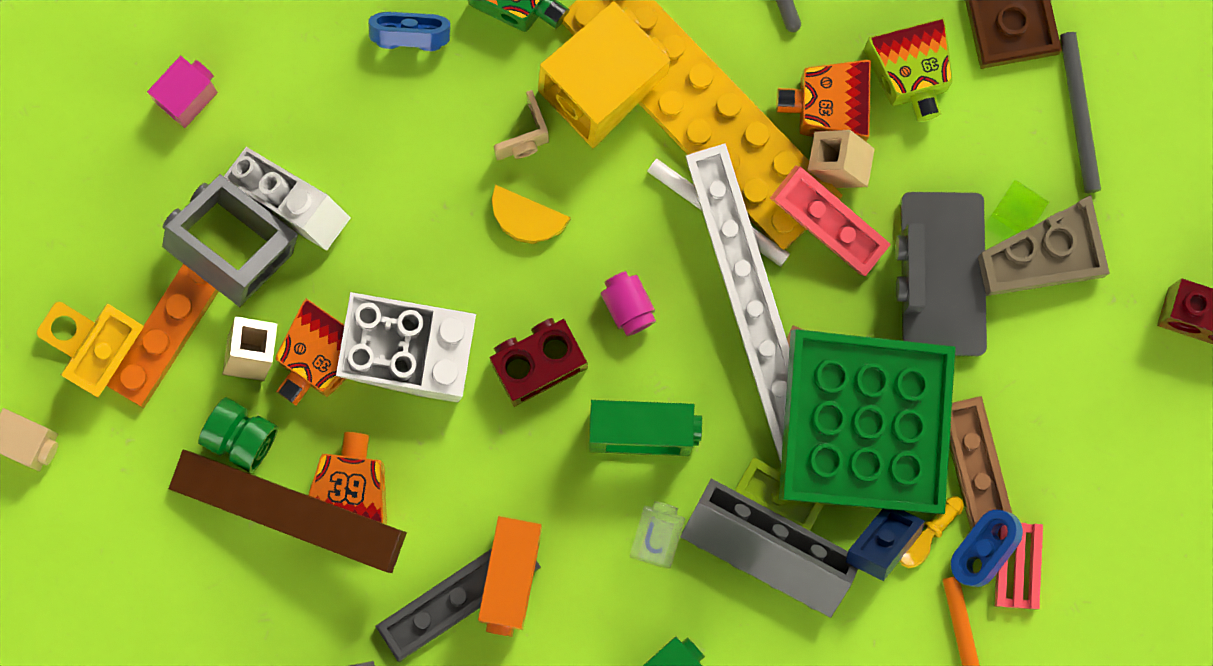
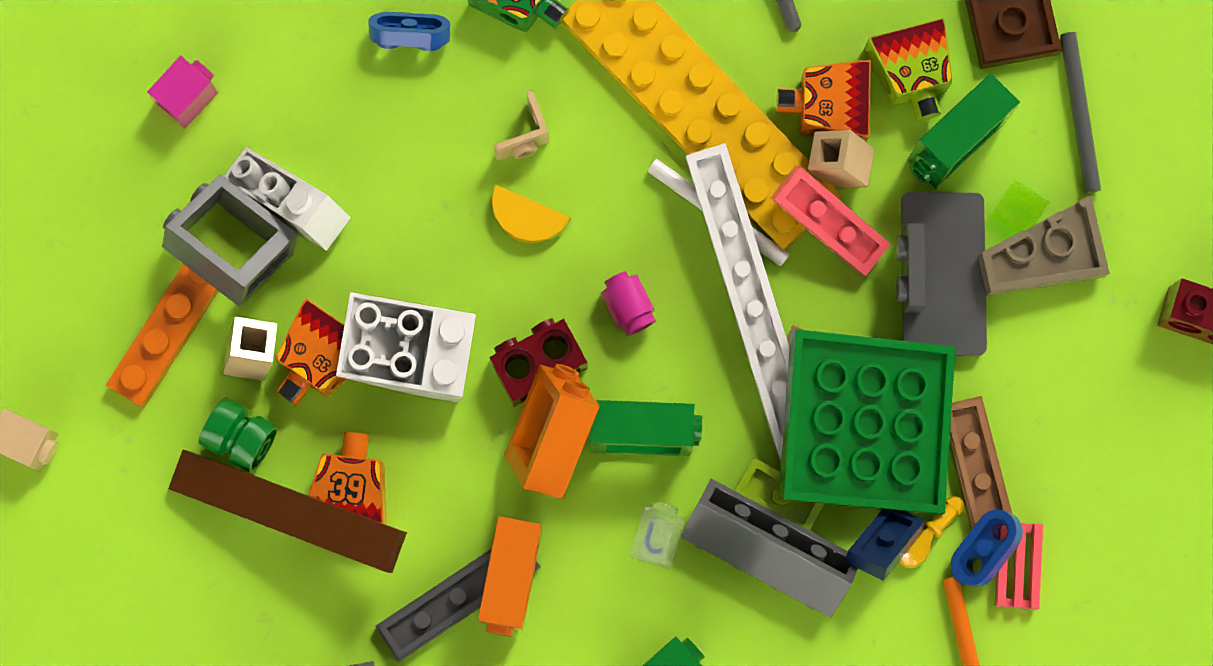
(95, 347): yellow piece -> none
(551, 430): none -> orange window
(603, 72): yellow slope -> none
(962, 131): none -> green window

